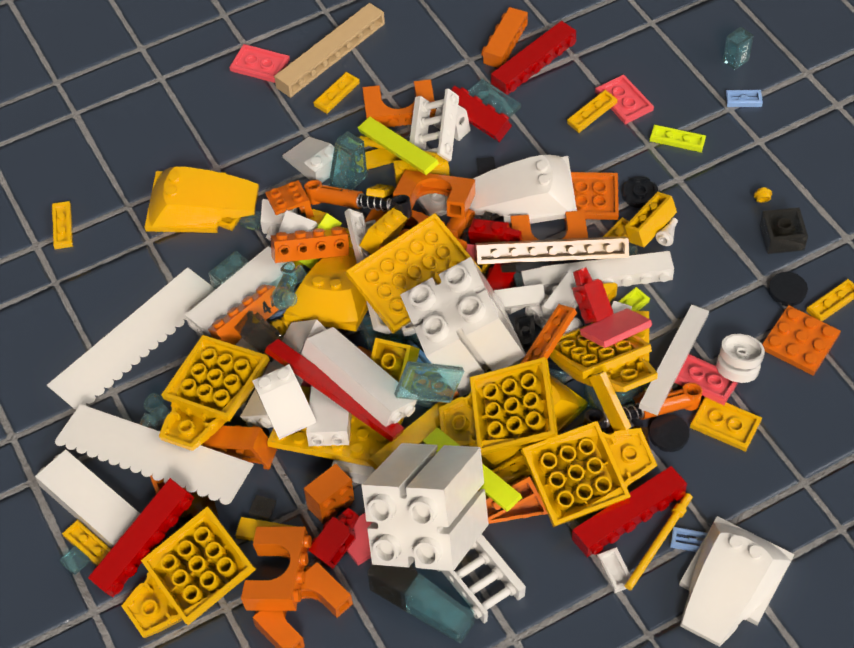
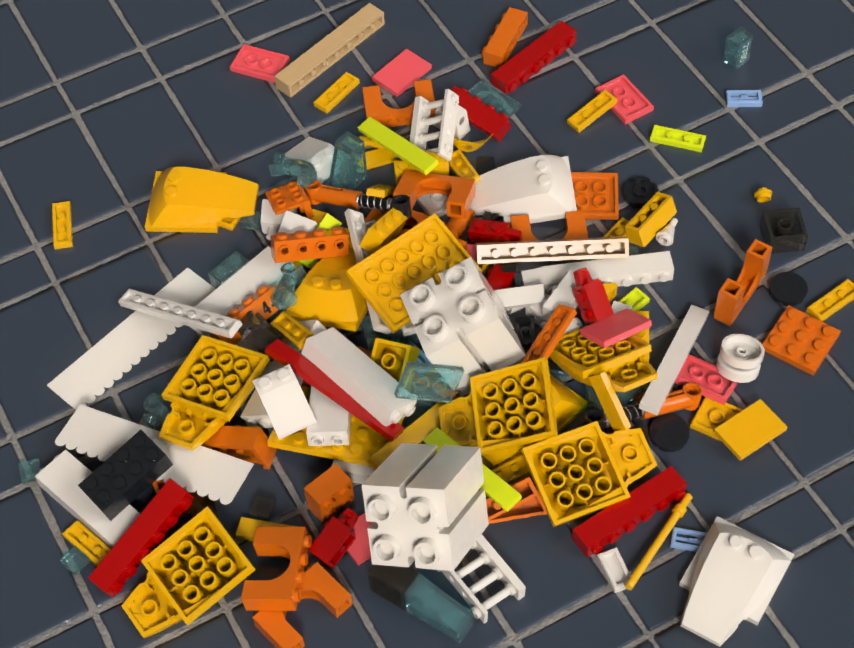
(29, 470): none -> clear light blue tile
(125, 474): none -> black brick
(180, 313): none -> white tile
(291, 329): none -> yellow tile
(295, 167): none -> clear light blue piece
(401, 72): none -> coral tile
(461, 166): none -> yellow tile
(467, 146): none -> yellow piece
(735, 294): none -> orange arch
(750, 429): none -> yellow tile

